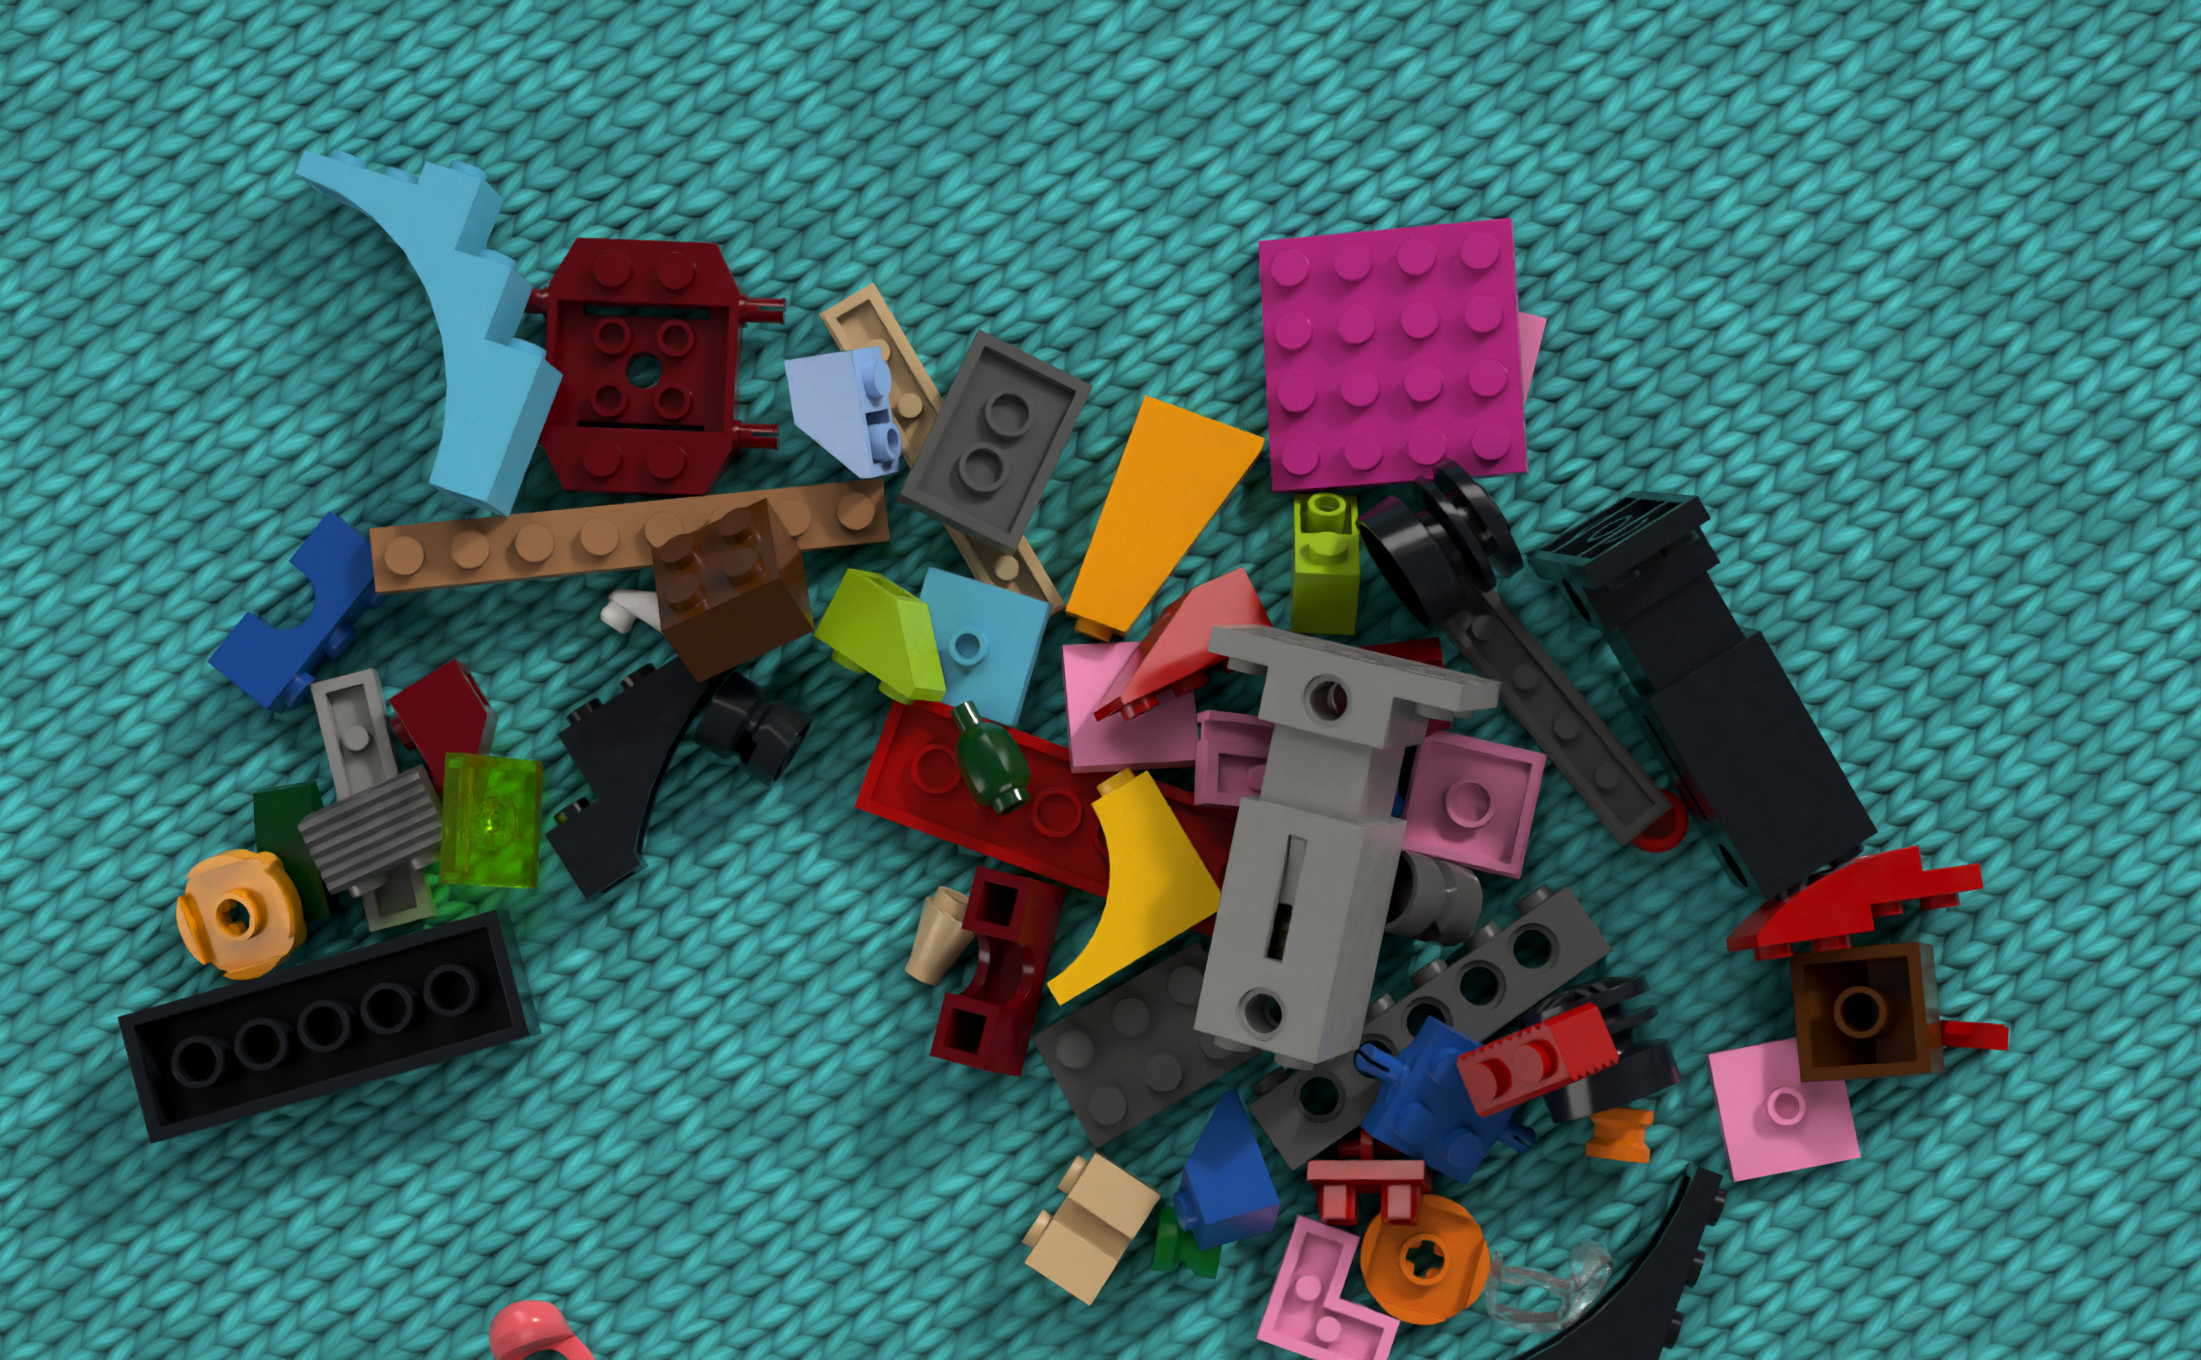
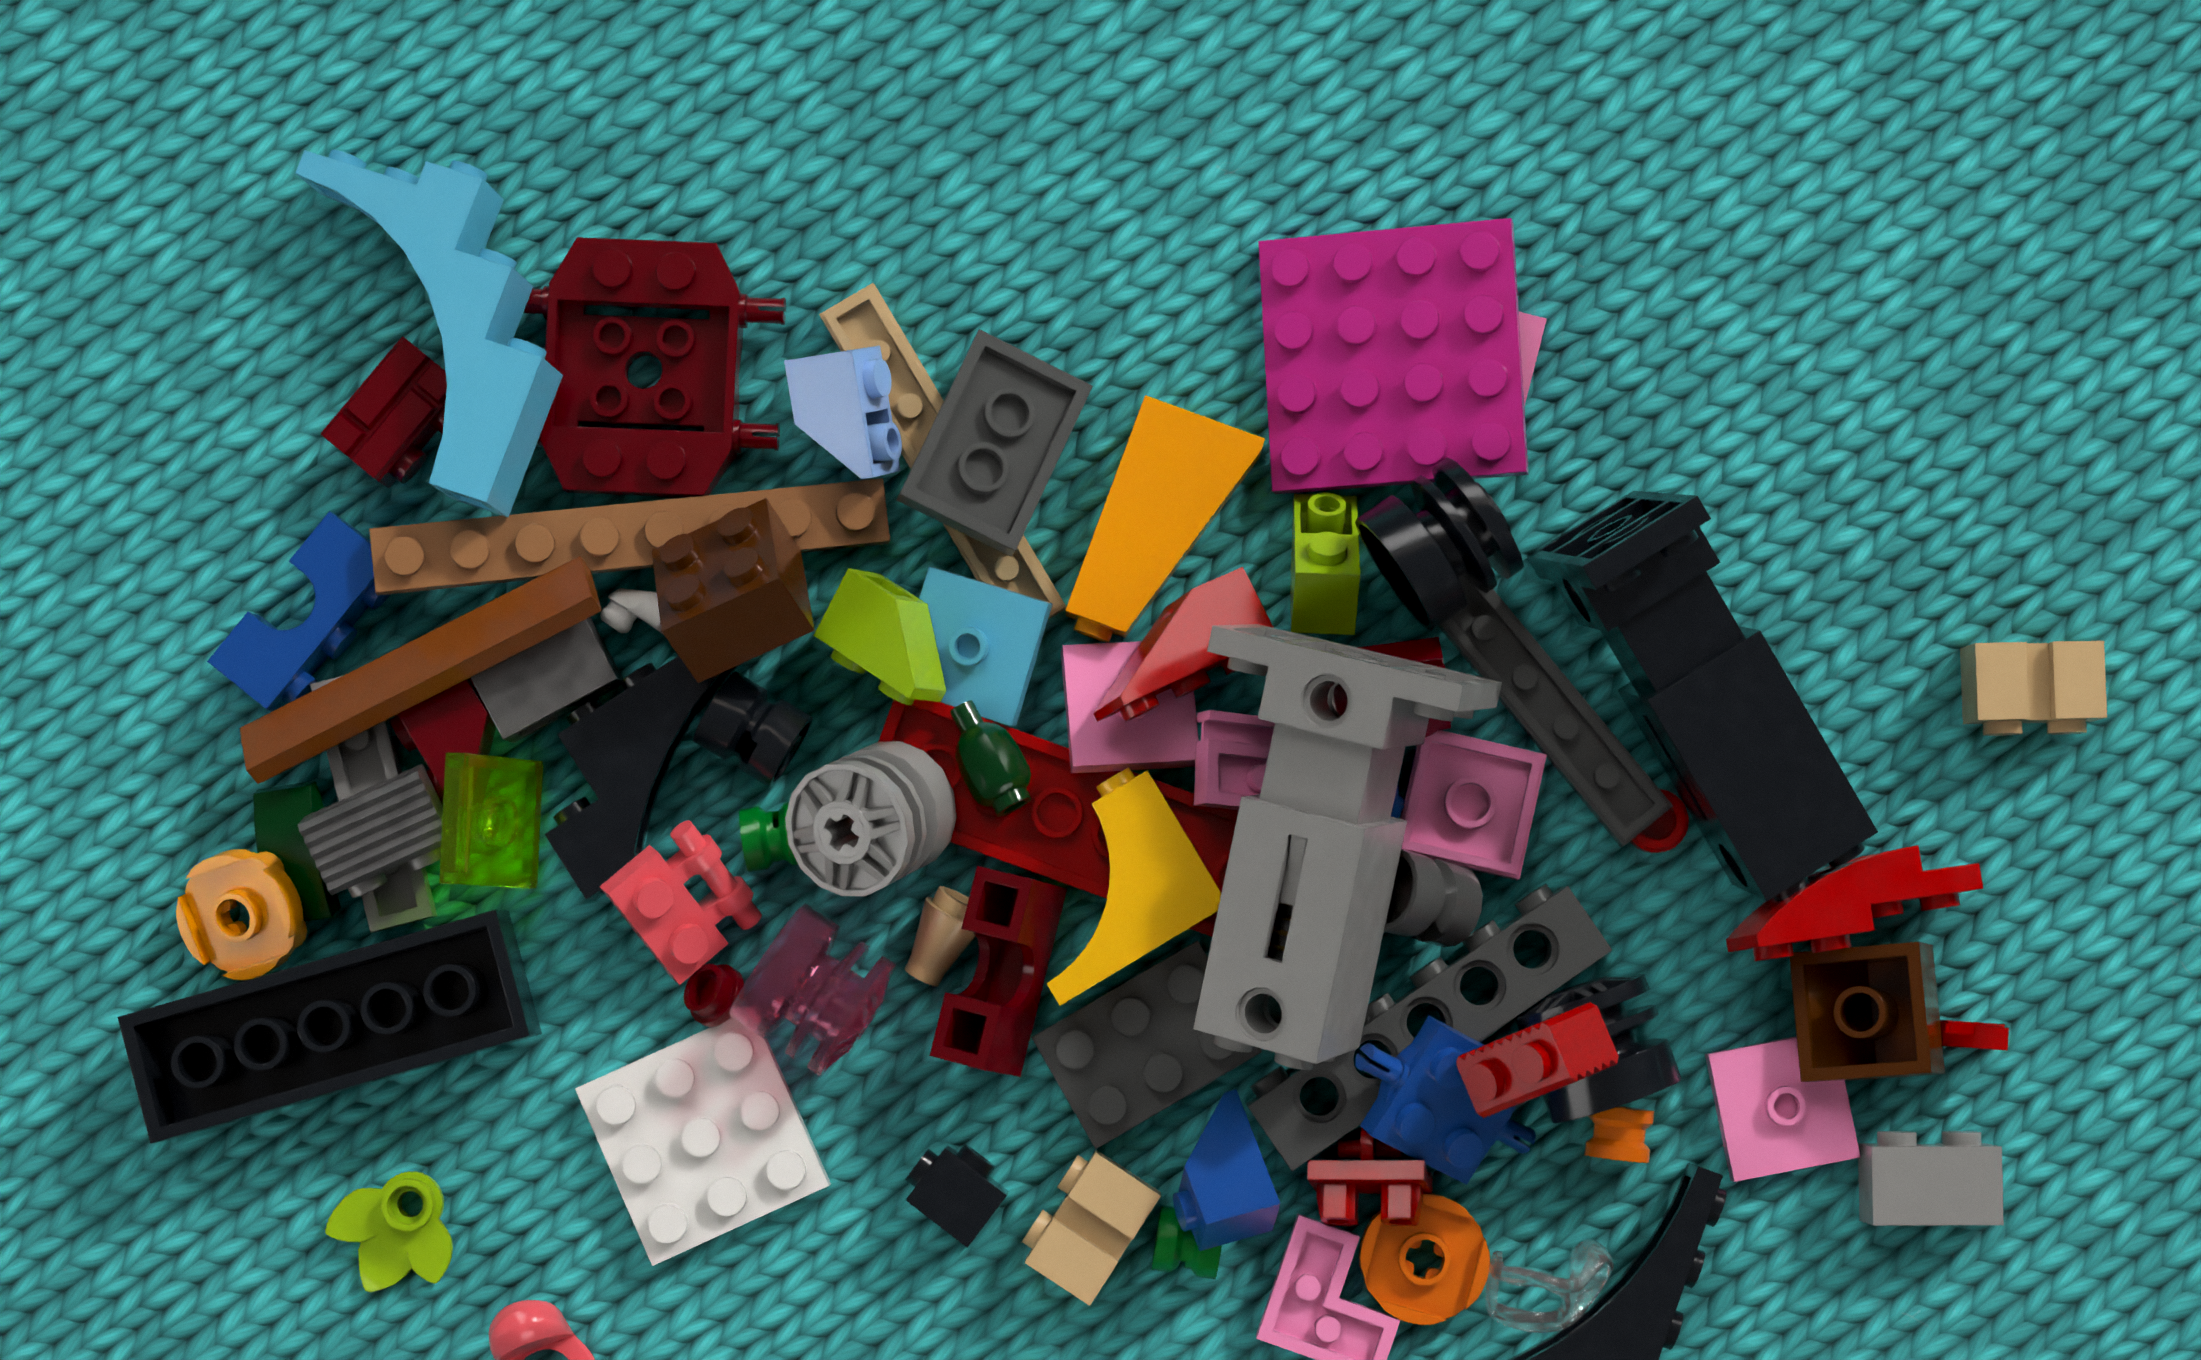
(390, 1237): none -> lime plate
(392, 415): none -> dark red brick
(419, 670): none -> dark orange tile
(547, 681): none -> flat silver brick
(666, 914): none -> coral plate
(702, 1138): none -> white plate
(712, 993): none -> dark red plate
(764, 837): none -> green wheel
(812, 990): none -> clear pink wheel
(870, 818): none -> light grey wheel
(956, 1191): none -> black brick
(1930, 1182): none -> light grey brick
(2033, 684): none -> tan brick

